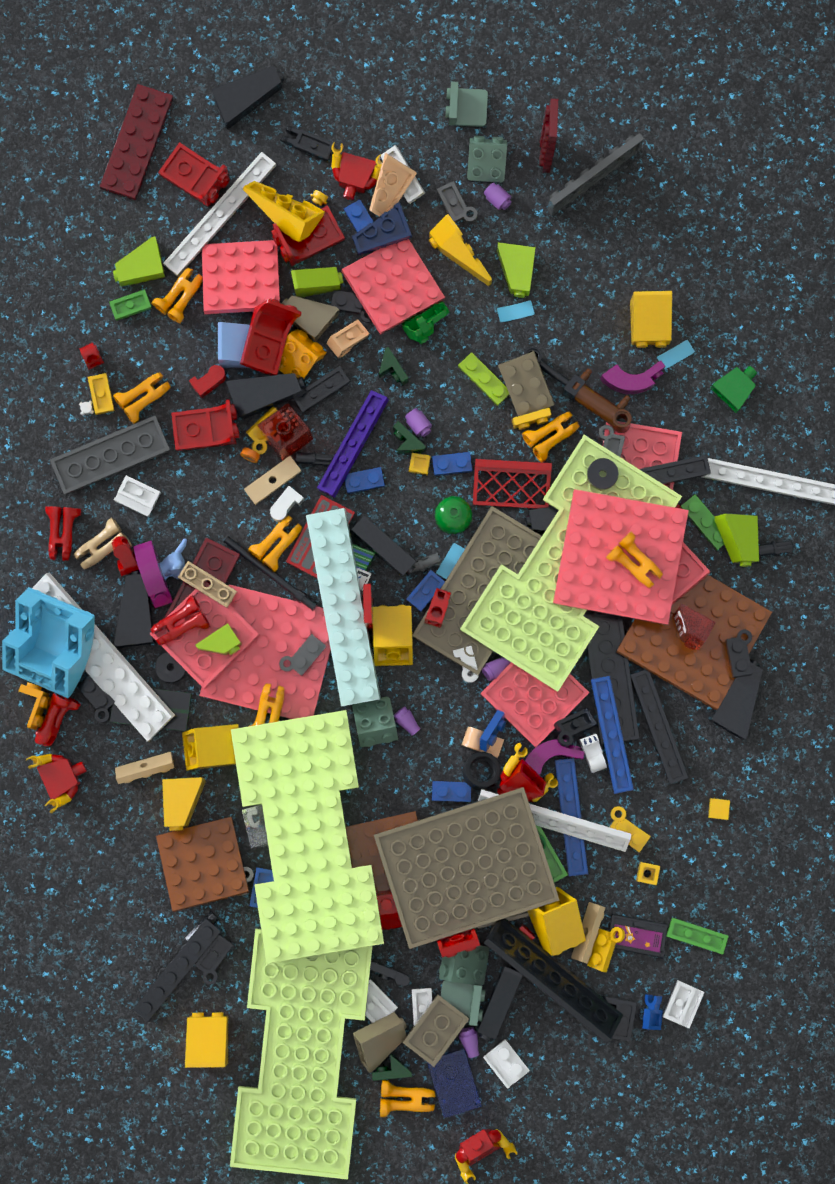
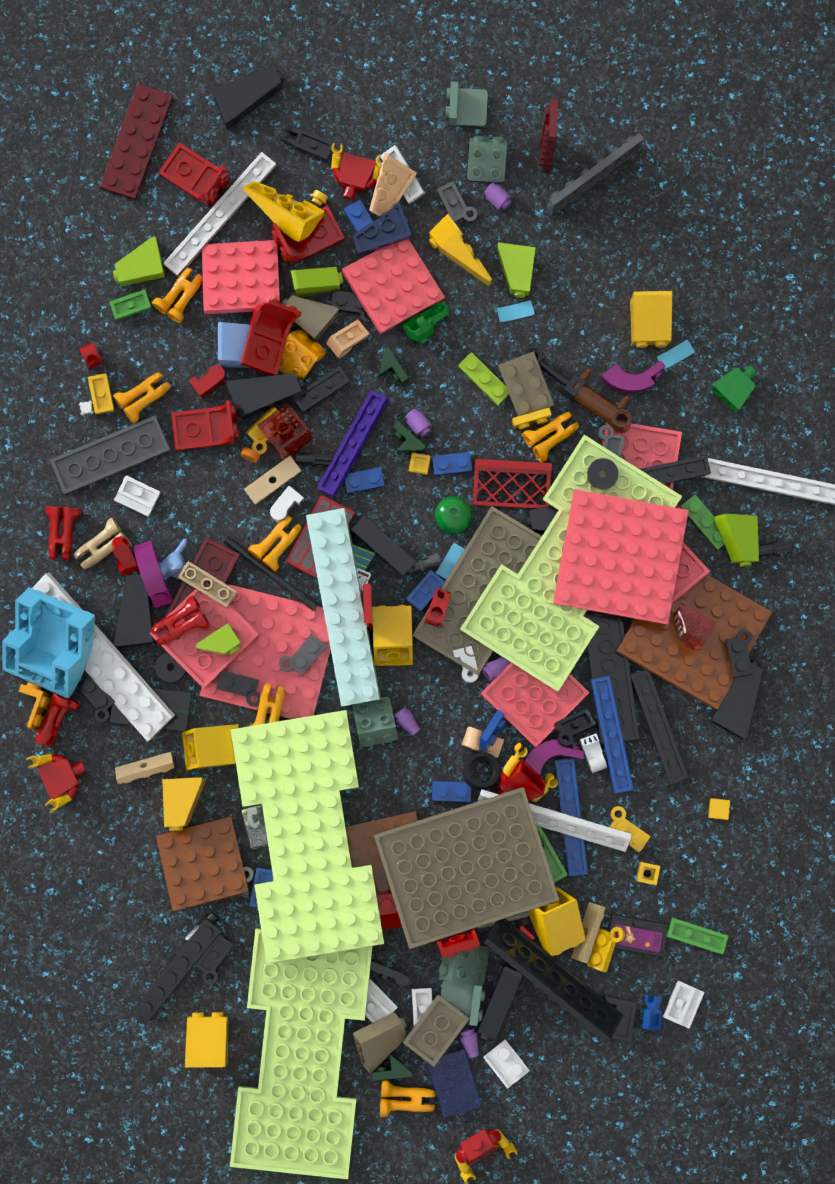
(239, 685): none -> black hinge
(646, 564): light orange piece -> none

